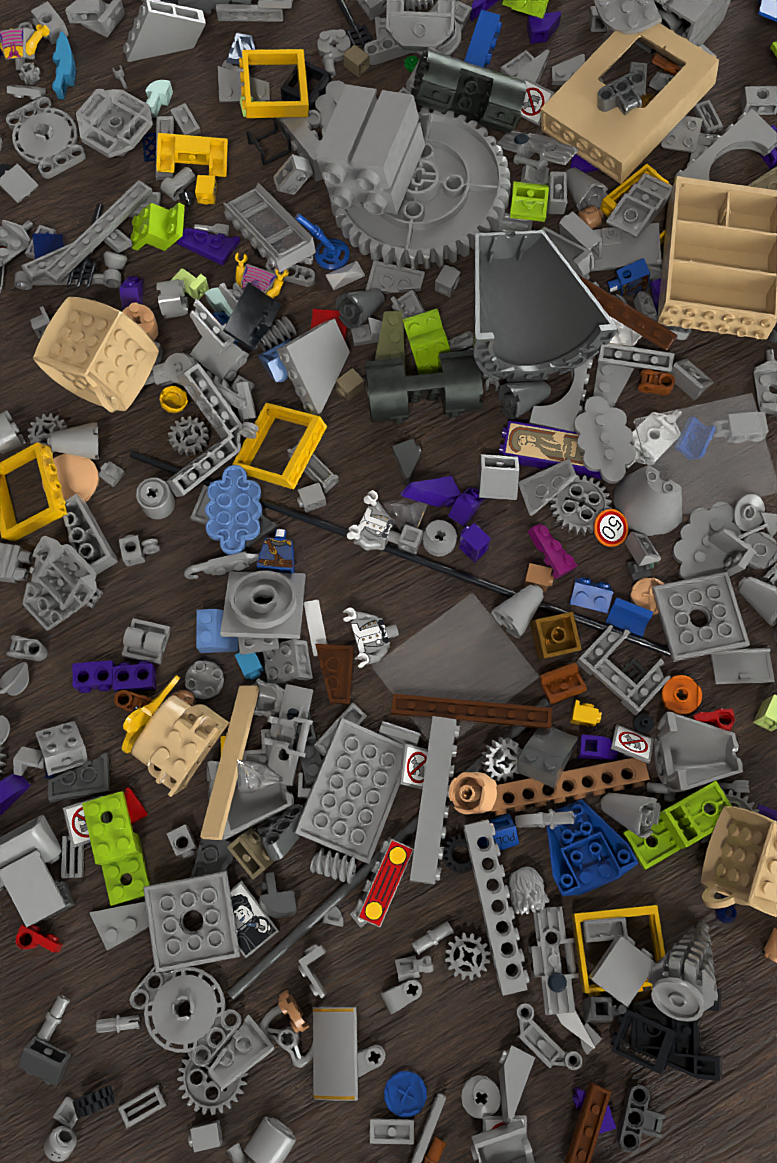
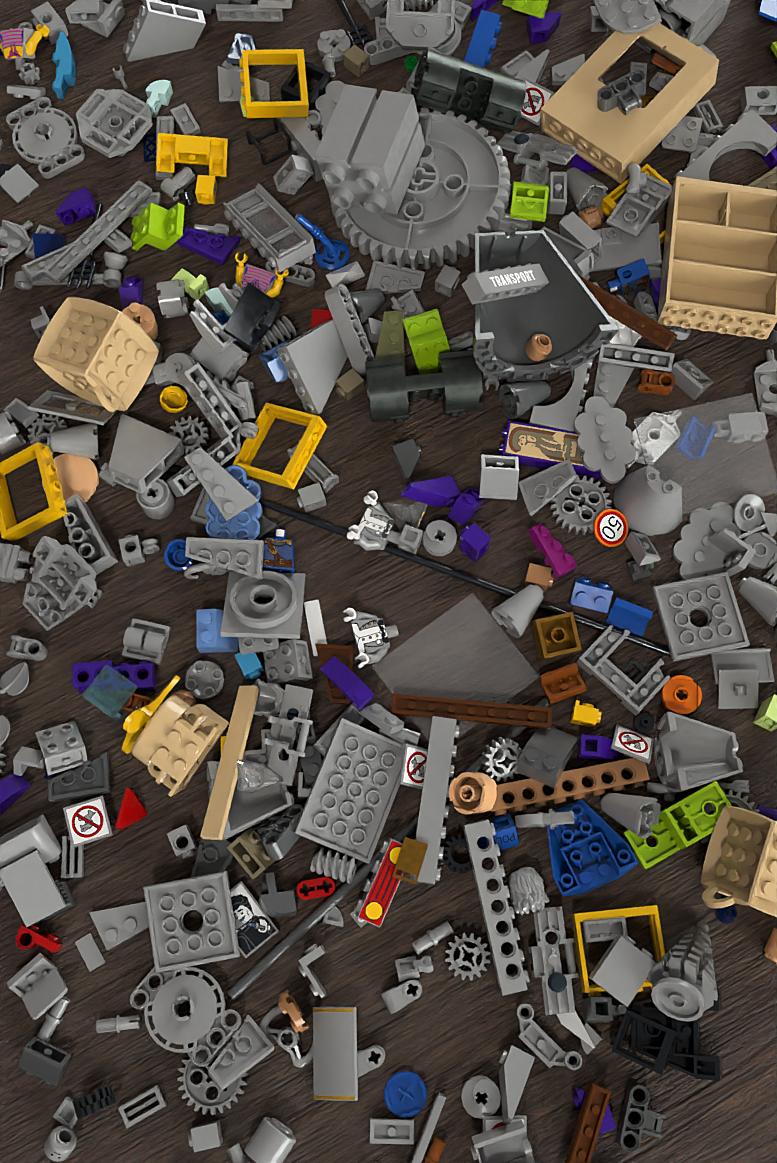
(20, 412): none -> light grey tile
(38, 985): none -> light grey bracket
(71, 407): none -> light grey door
(76, 207): none -> dark purple slope
(90, 952): none -> light grey sticker
(110, 692): none -> clear light blue bracket
(116, 847): lime bracket -> none
(142, 454): none -> light grey slope
(178, 555): none -> blue helmet
(221, 487): none -> light grey wing
(231, 554): none -> light grey wing
(314, 883): none -> red beam
(347, 683): none -> dark purple slope
(349, 327): none -> light grey beam
(382, 718): none -> light grey plate
(411, 859): none -> pearl gold piece
(504, 283): none -> light grey brick
(538, 347): none -> medium nougat head
(636, 180): none -> light grey piece
(642, 594): light nougat tile -> none
(716, 717): red plate -> none
(738, 688): none -> light grey piece

